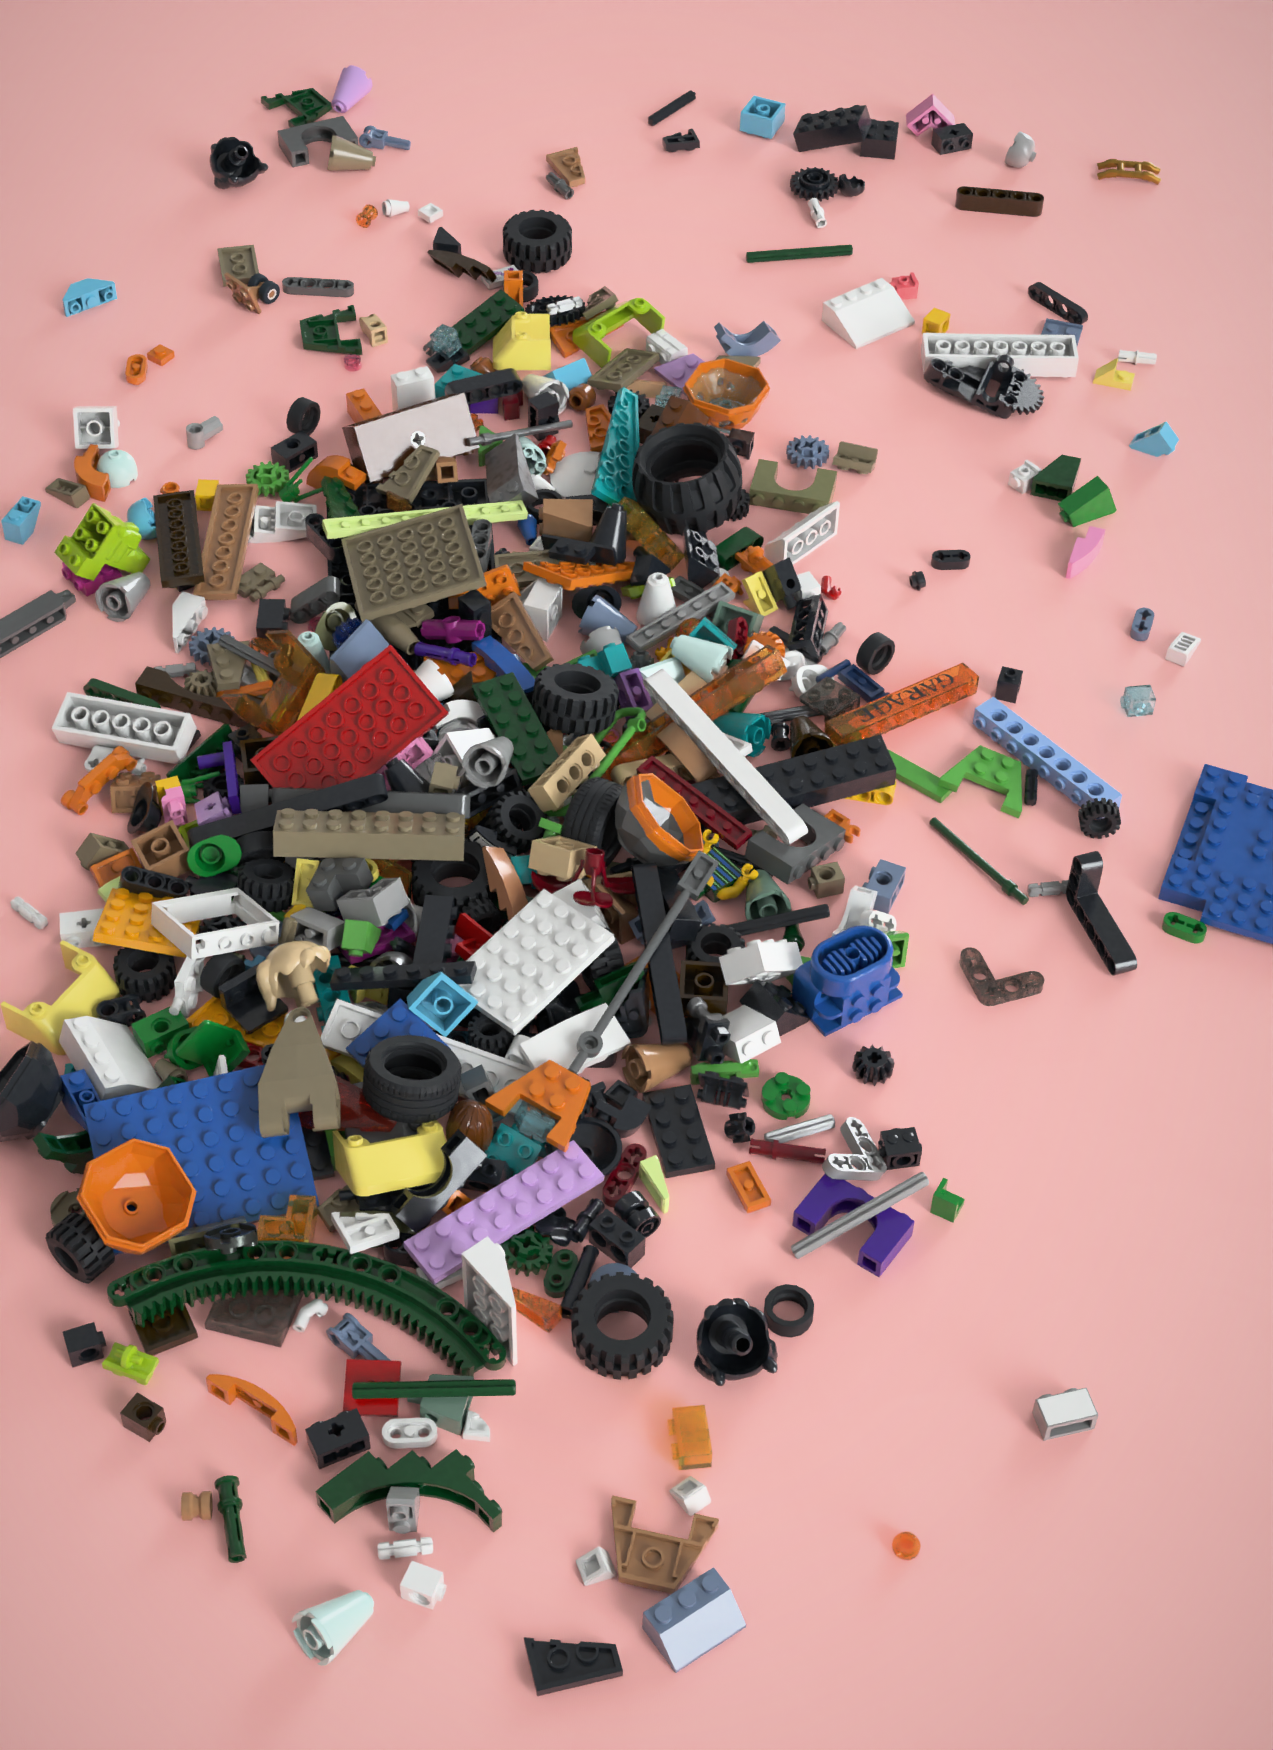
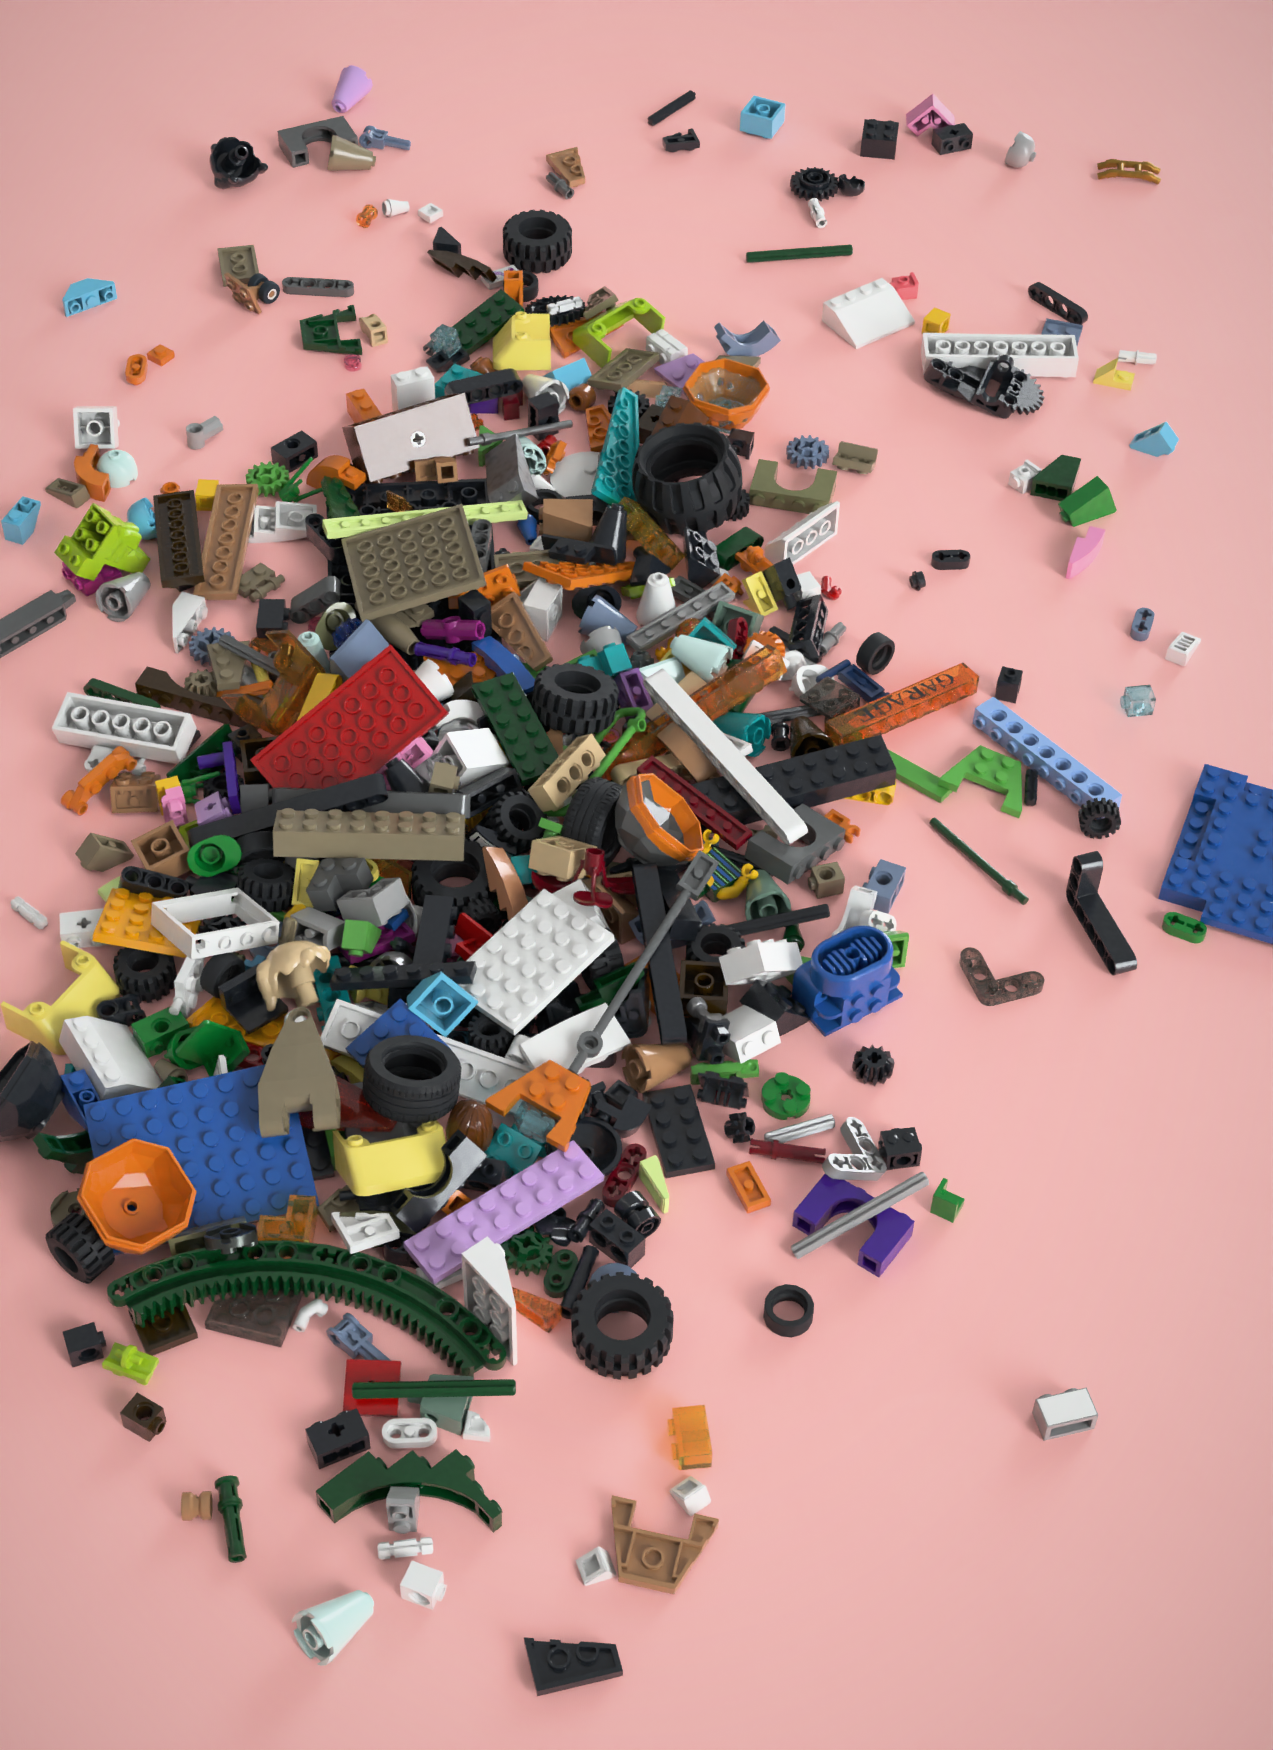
(112, 867): orange plate -> none
(146, 812): black piece -> none
(178, 670): light grey axle -> none
(229, 1388): orange slope -> none
(296, 414): black tyre -> none
(306, 103): dark green wing -> none
(411, 476): dark tan wing -> none
(479, 1088): dark grey slope -> none
(488, 761): light grey cone -> none
(693, 1620): slope -> none
(734, 1342): black piece -> none
(832, 128): black brick -> none
(906, 1546): clear orange plate -> none
(999, 201): dark brown beam -> none
(1047, 888): light grey axle -> none

